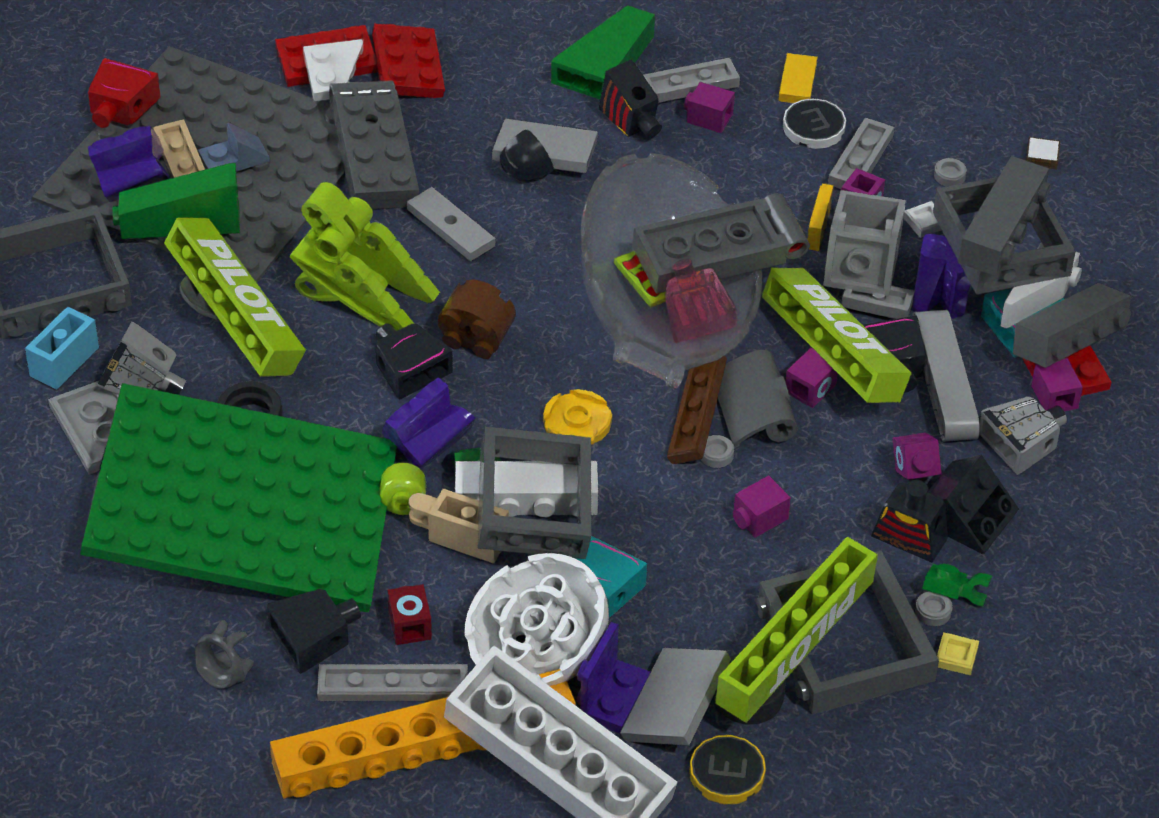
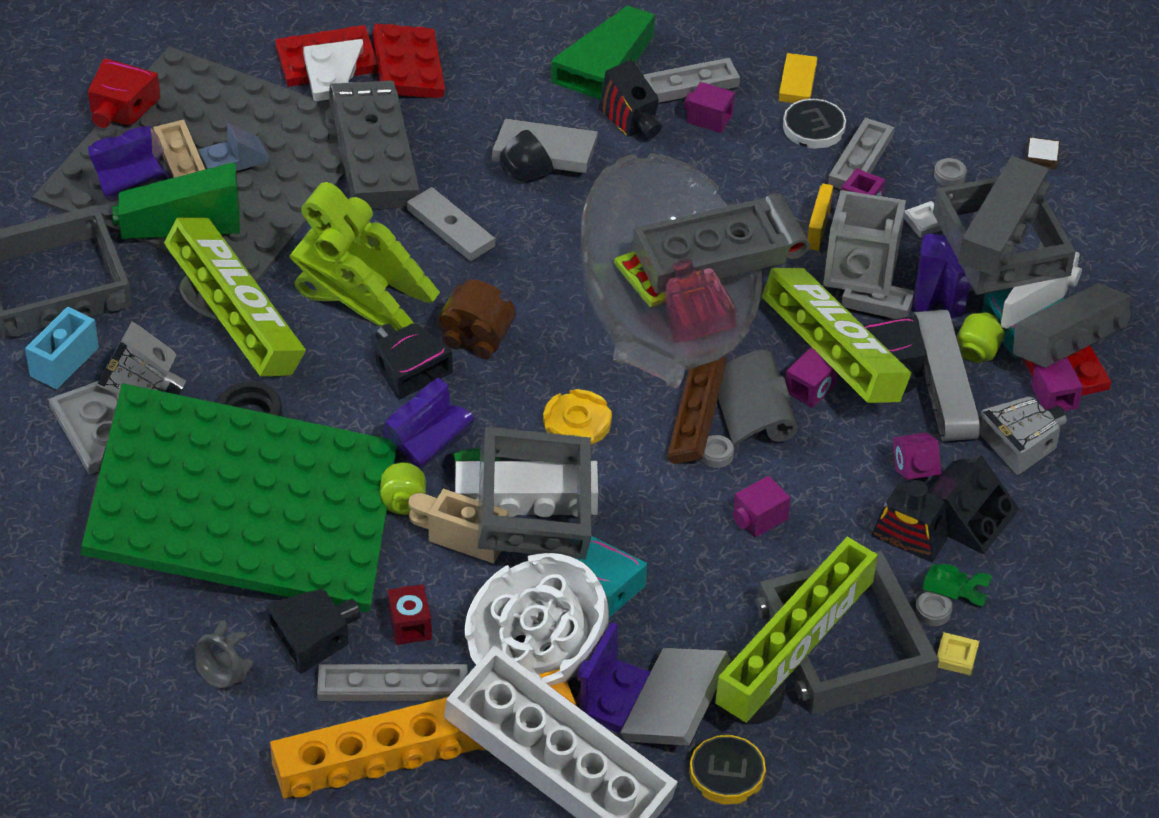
(980, 337): none -> lime head

